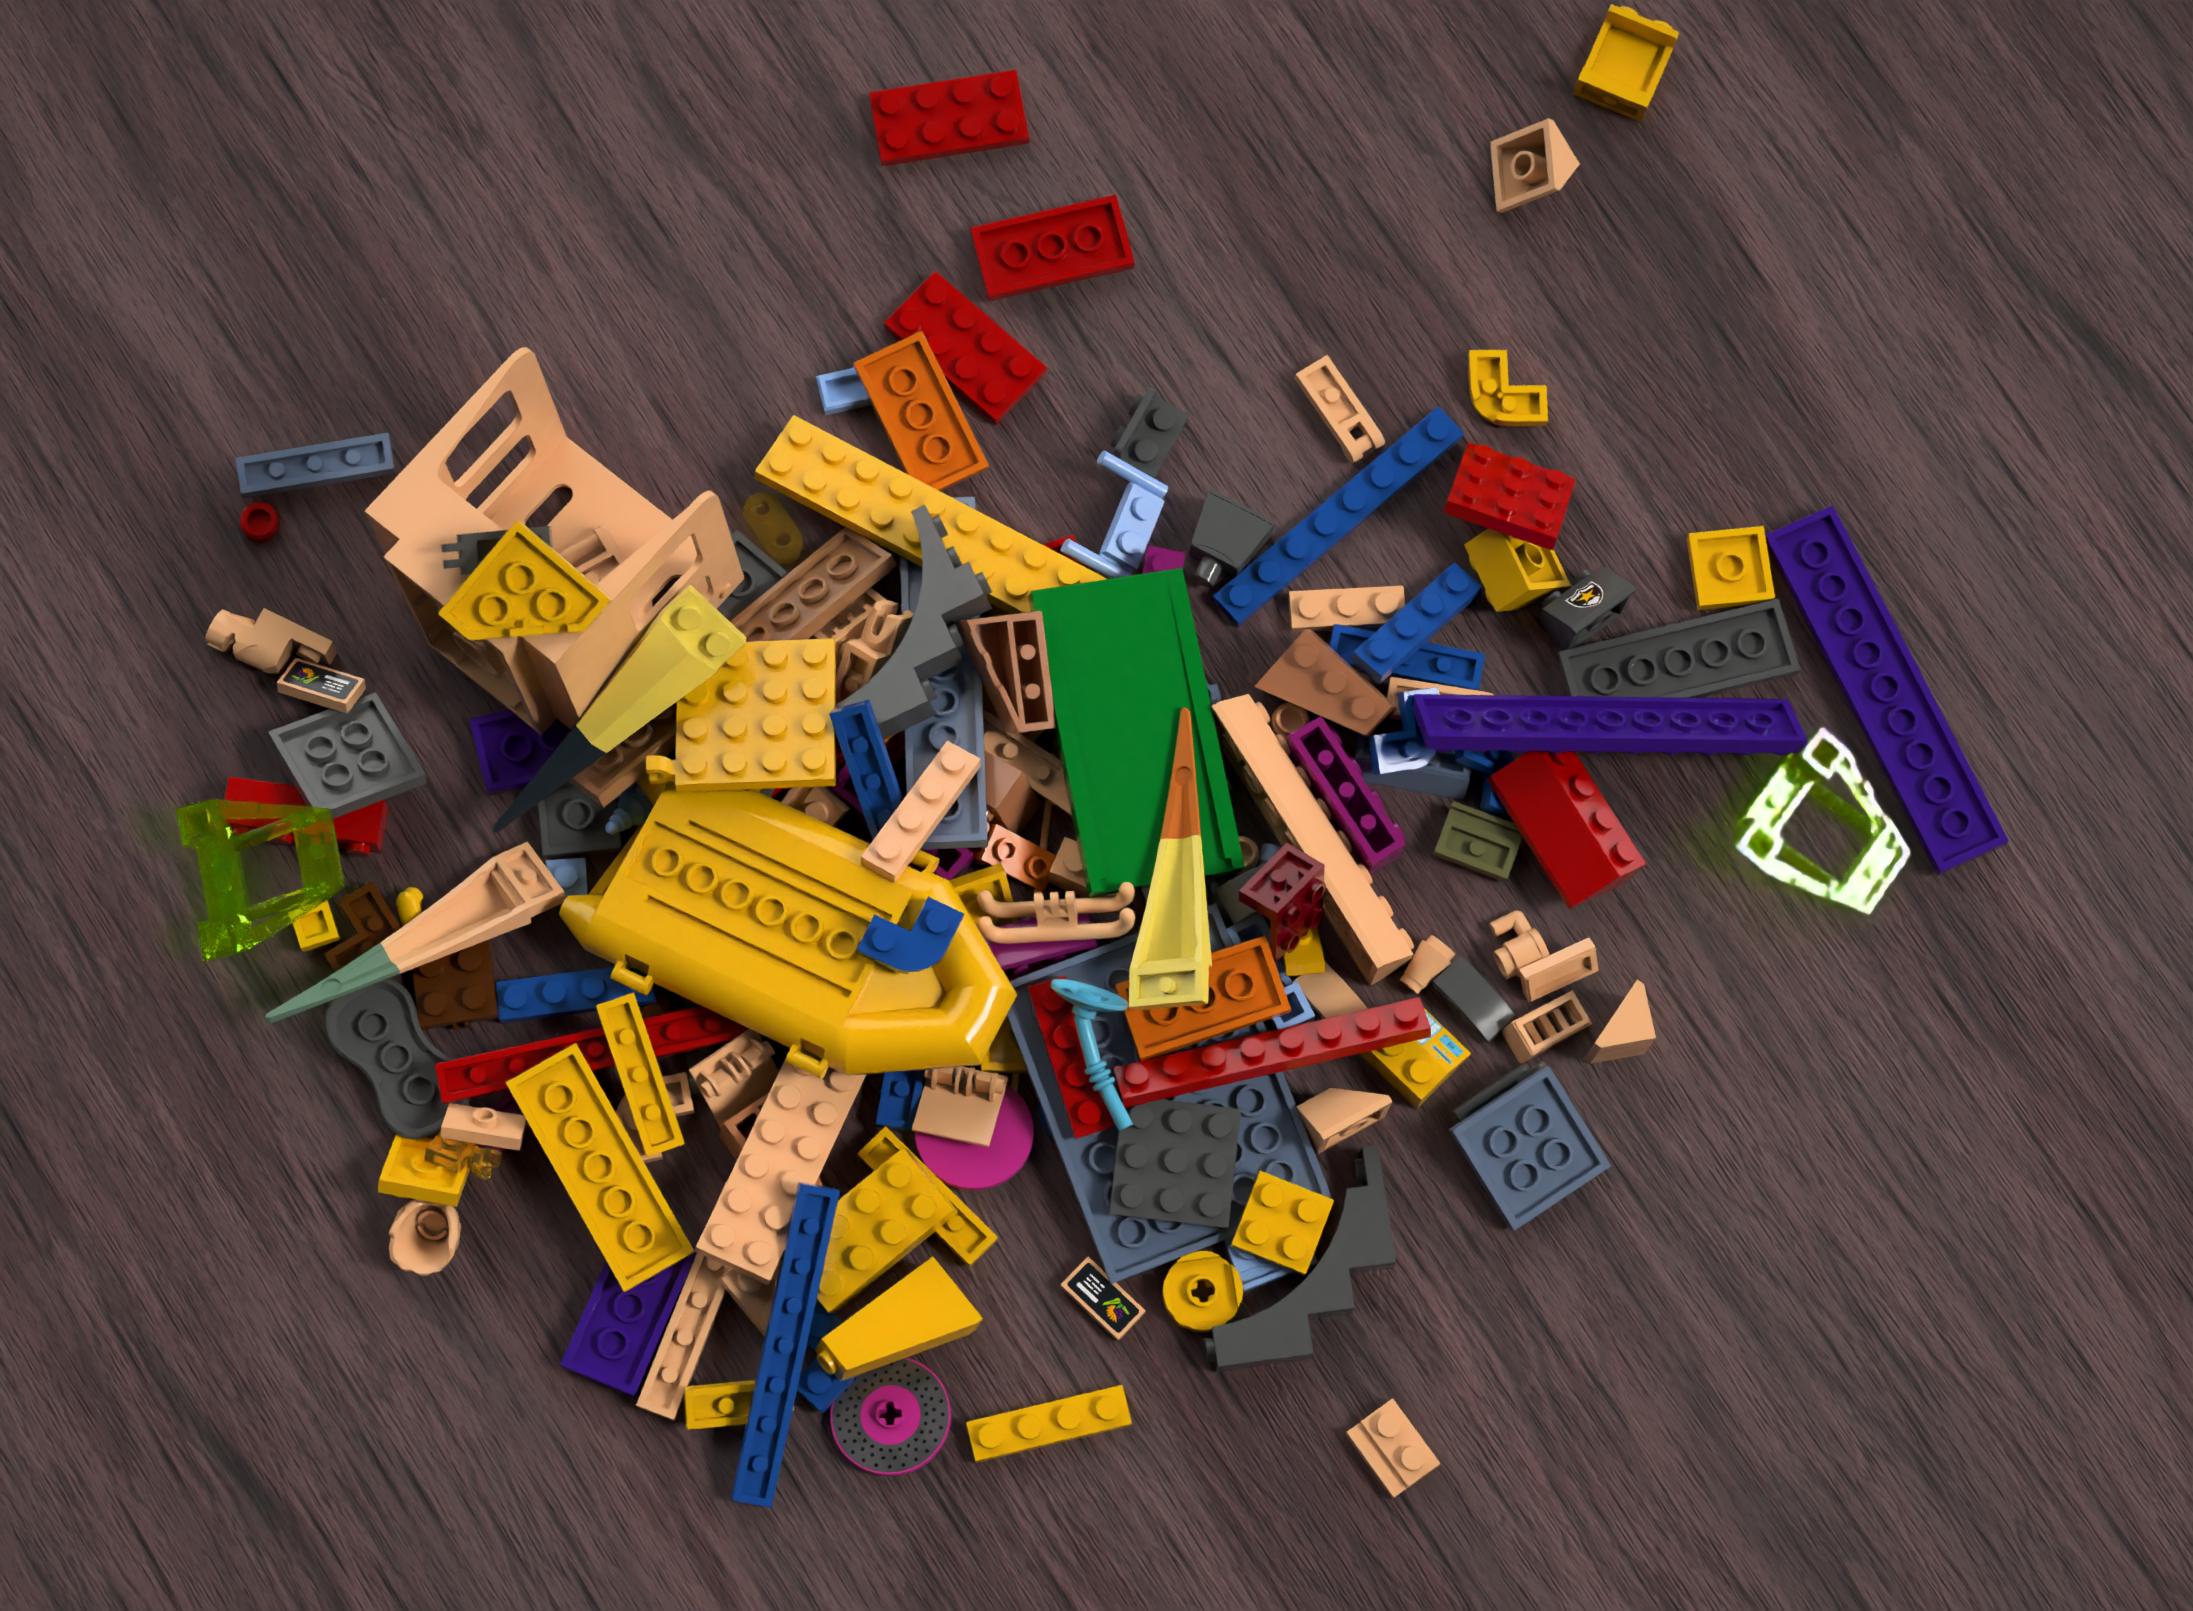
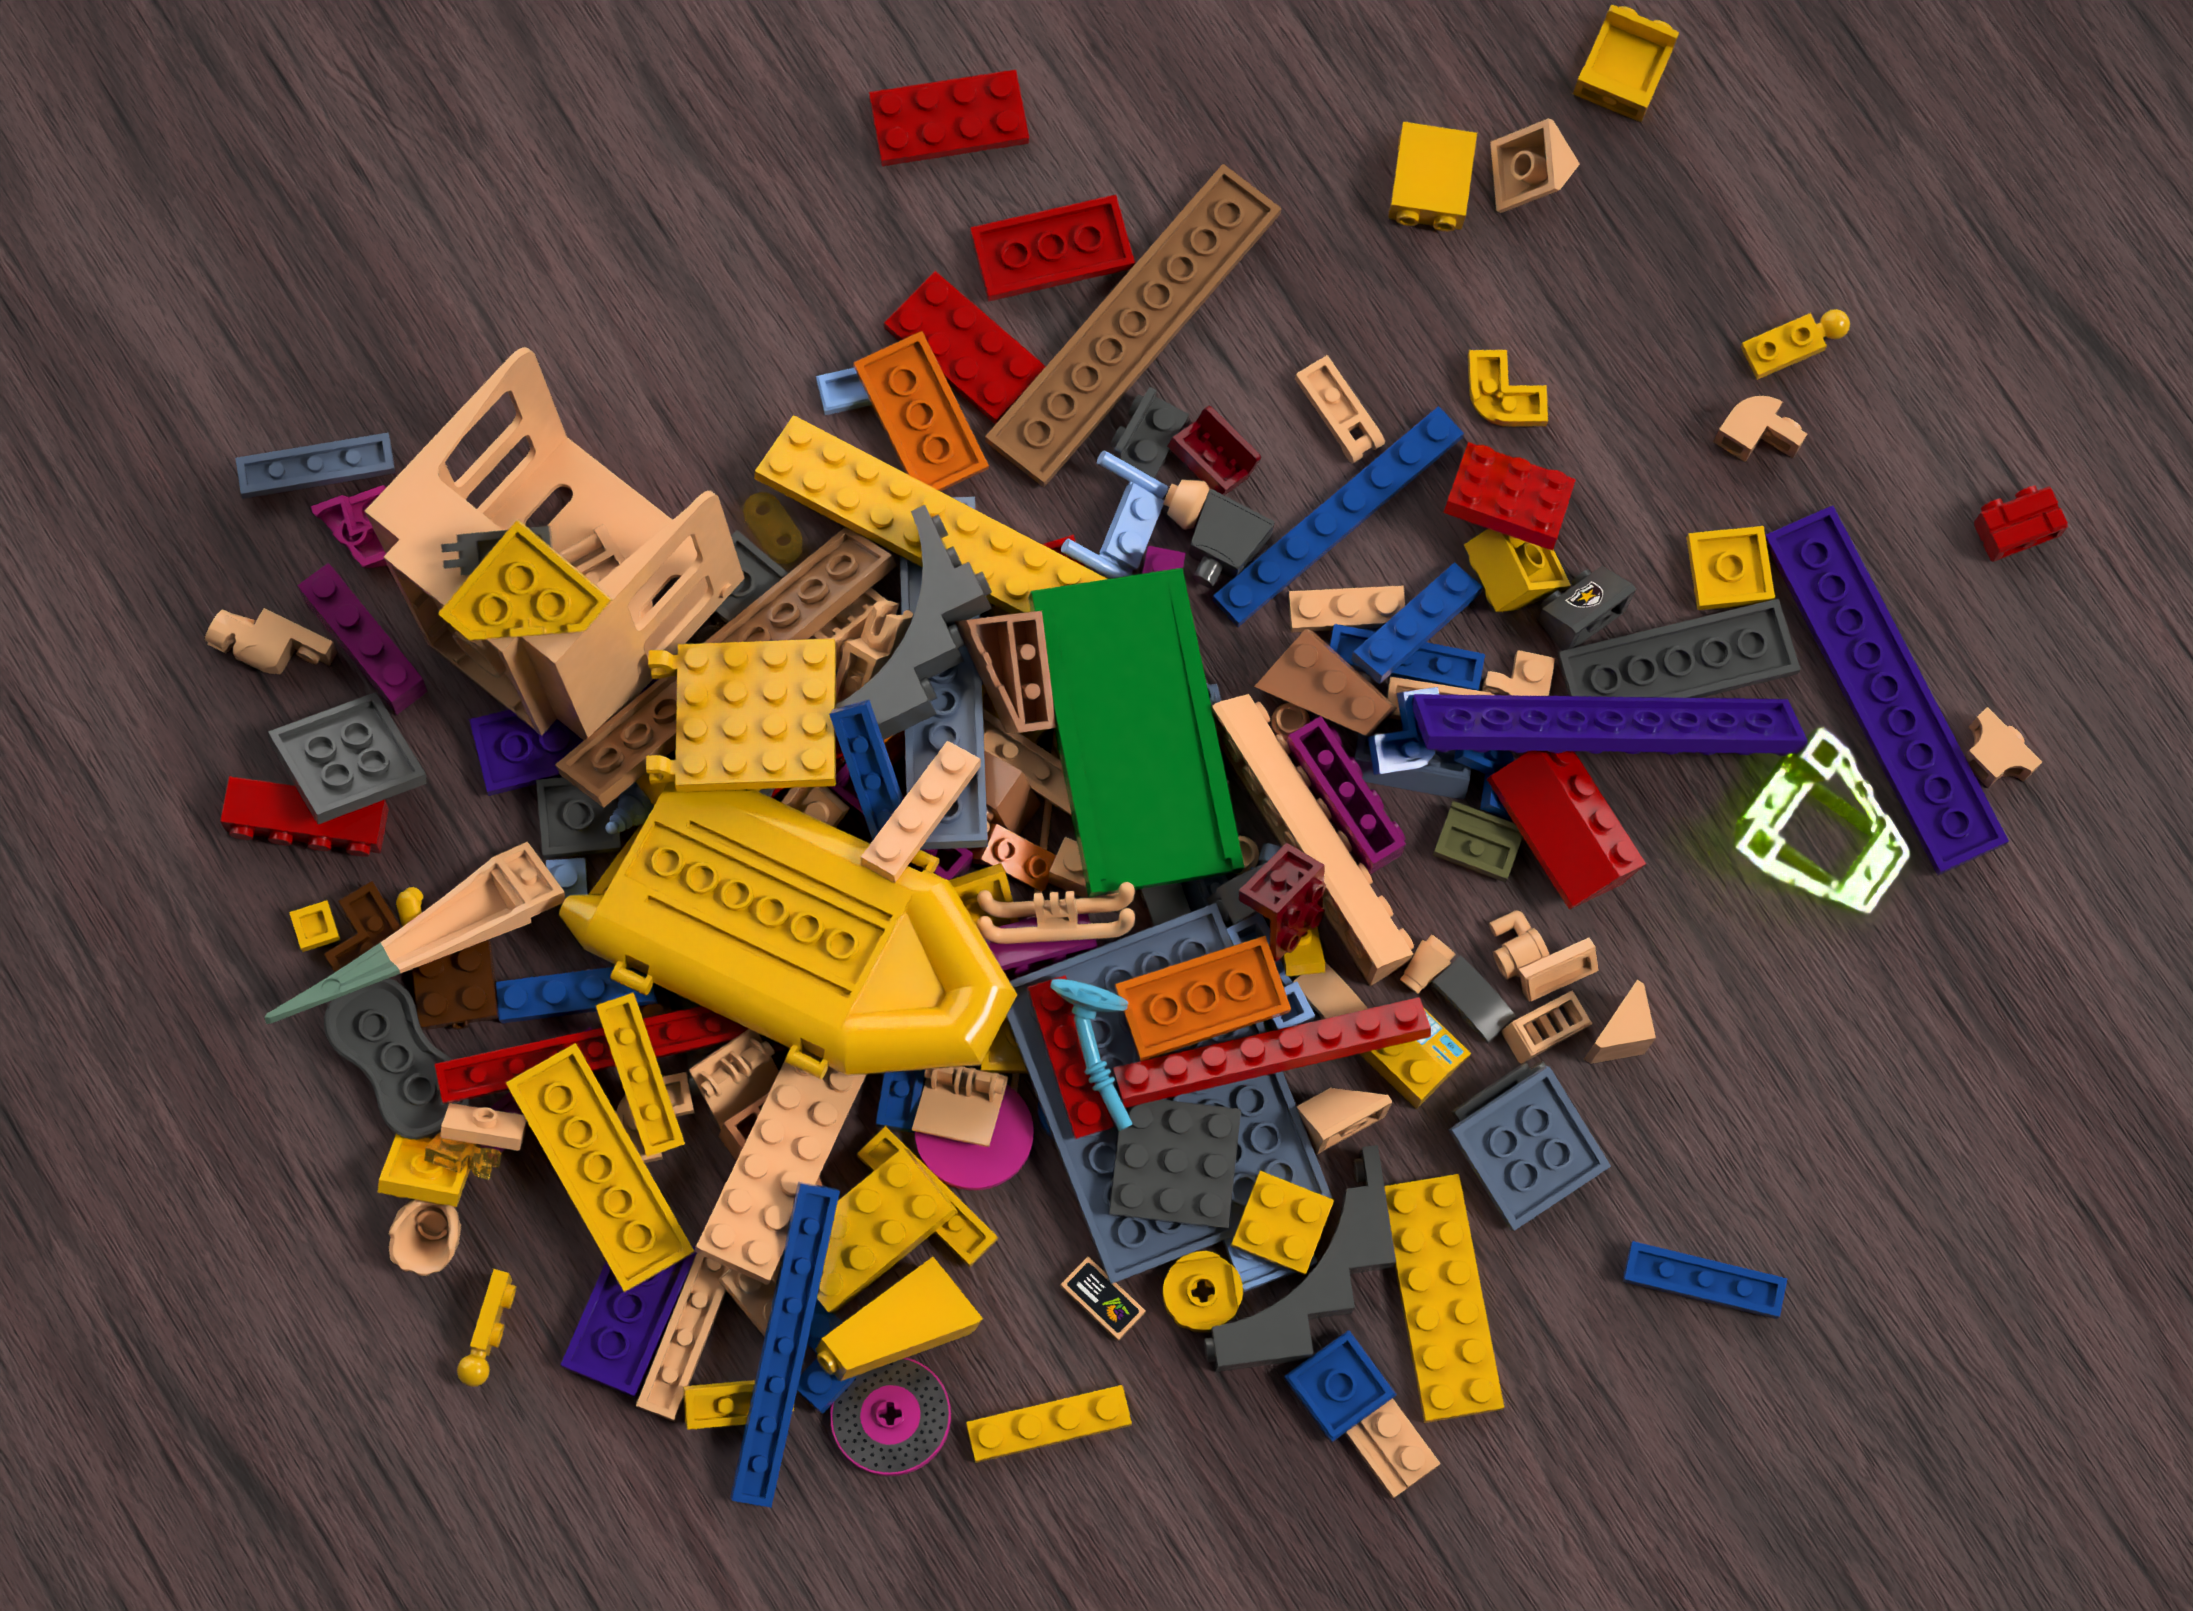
(223, 878): clear neon green windscreen -> none
(259, 522): red tile -> none
(321, 685): tile -> none
(352, 527): none -> dark pink slope
(362, 638): none -> magenta brick
(473, 1368): none -> yellow plate
(666, 664): light yellow plate -> none
(912, 950): blue plate -> none
(1132, 325): none -> medium nougat plate
(1174, 937): light yellow plate -> none
(1186, 502): none -> light nougat cone
(1215, 452): none -> dark red bracket
(1340, 1386): none -> blue plate
(1432, 176): none -> yellow panel
(1442, 1299): none -> yellow plate
(1529, 676): none -> light nougat plate
(1704, 1280): none -> blue plate
(1756, 420): none -> light nougat brick
(1793, 342): none -> yellow plate
(1999, 751): none -> light nougat brick
(2020, 522): none -> red brick

